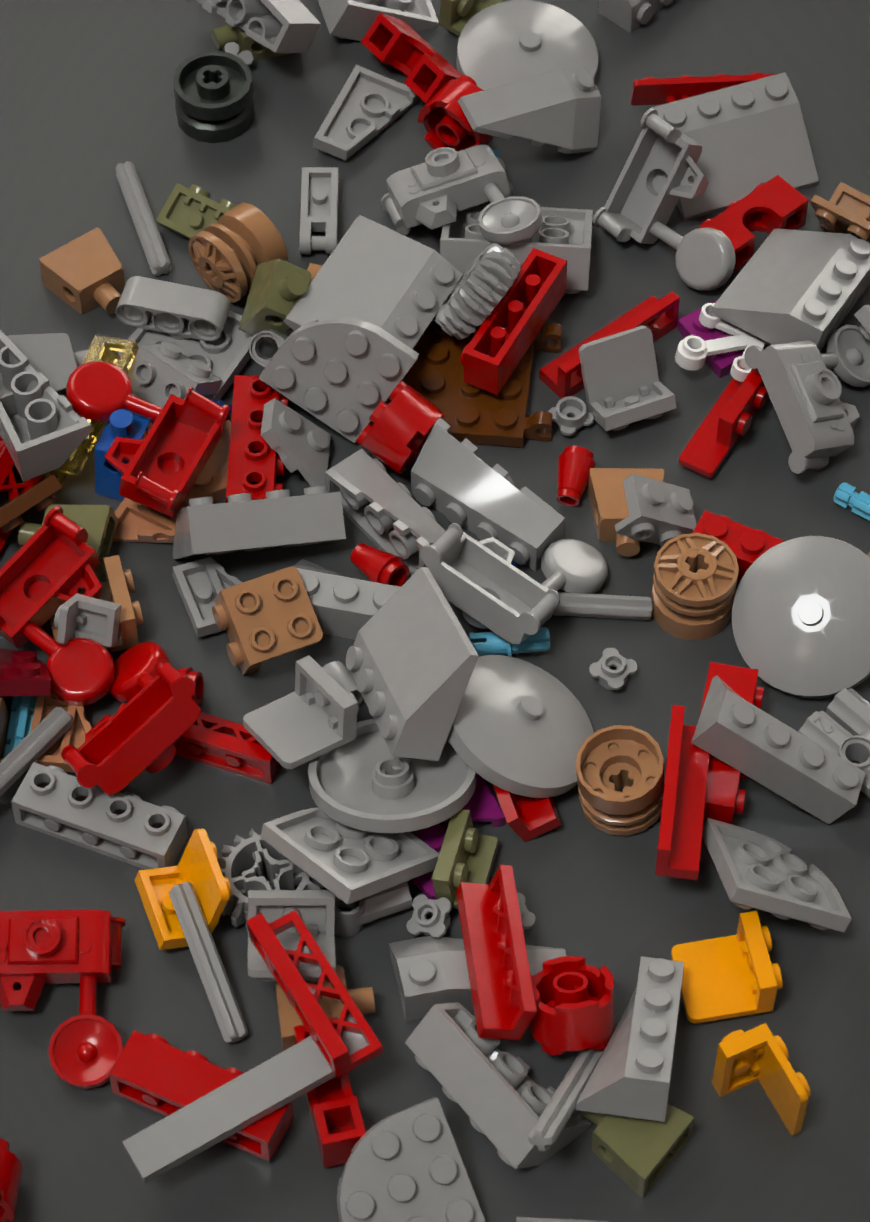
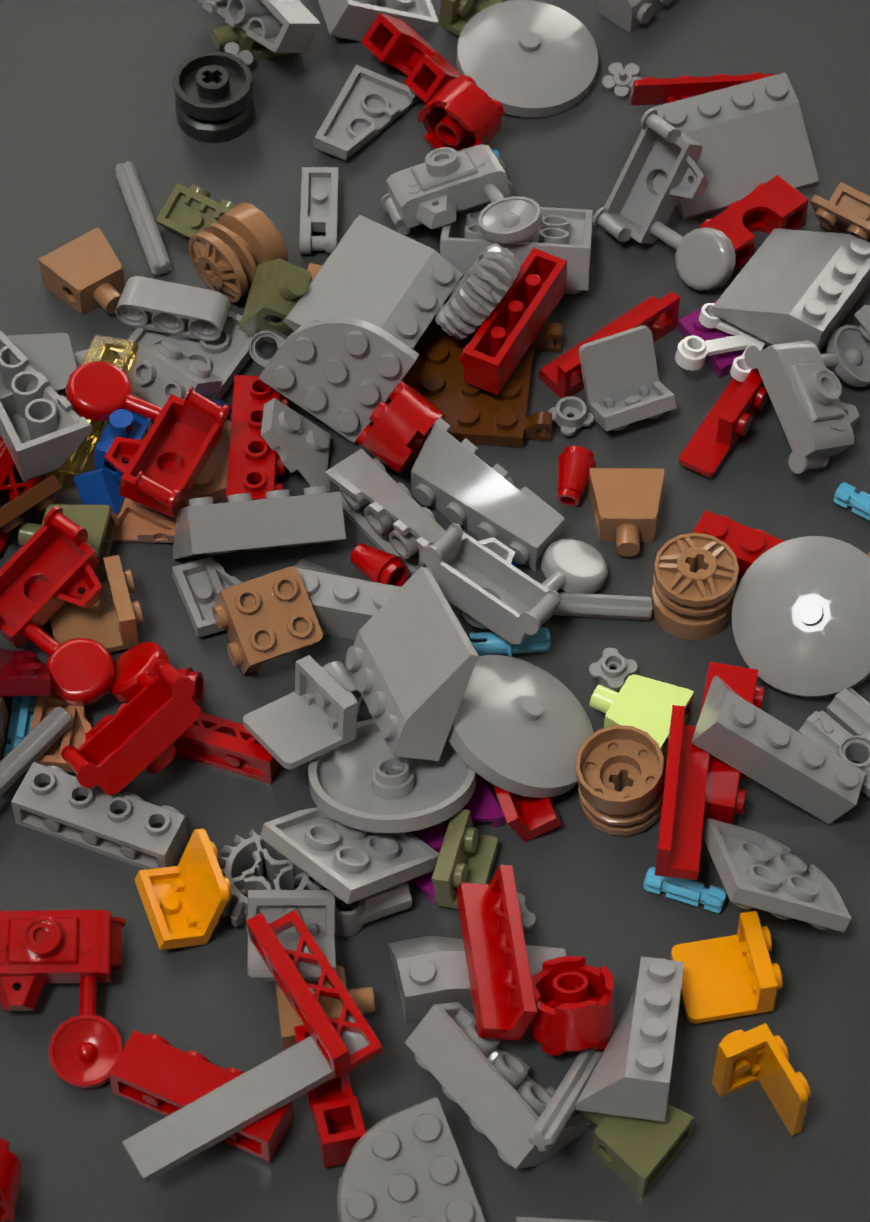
(88, 618): light grey bracket -> none
(99, 488): none -> blue slope
(208, 962): light grey axle -> none
(437, 924): light grey plate -> none
(545, 108): light grey wedge -> none
(621, 79): none -> light grey plant
(643, 705): none -> yellowish green torso
(656, 510): light grey bracket -> none
(686, 891): none -> medium azure axle

